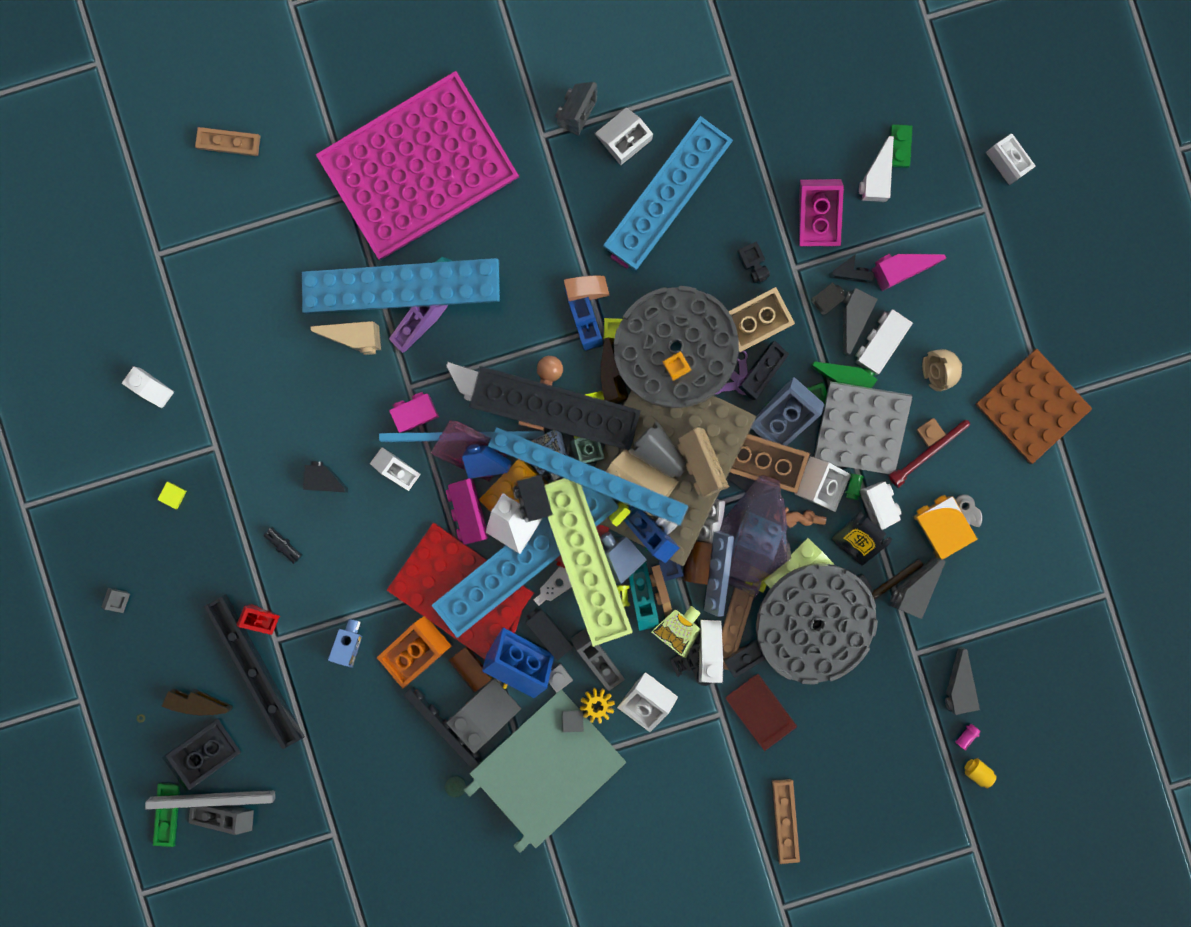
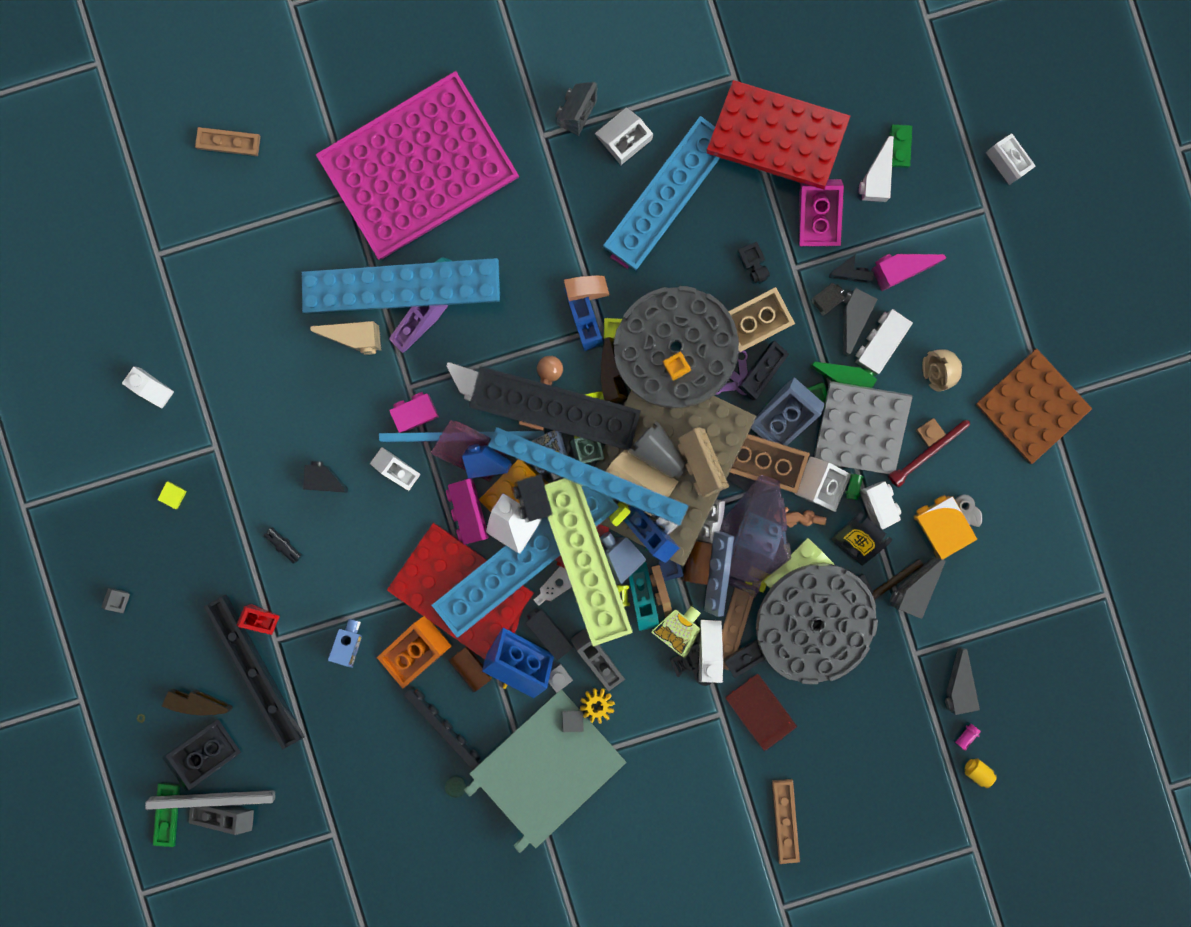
(483, 715): dark grey slope -> none
(648, 702): white slope -> none
(778, 134): none -> red plate

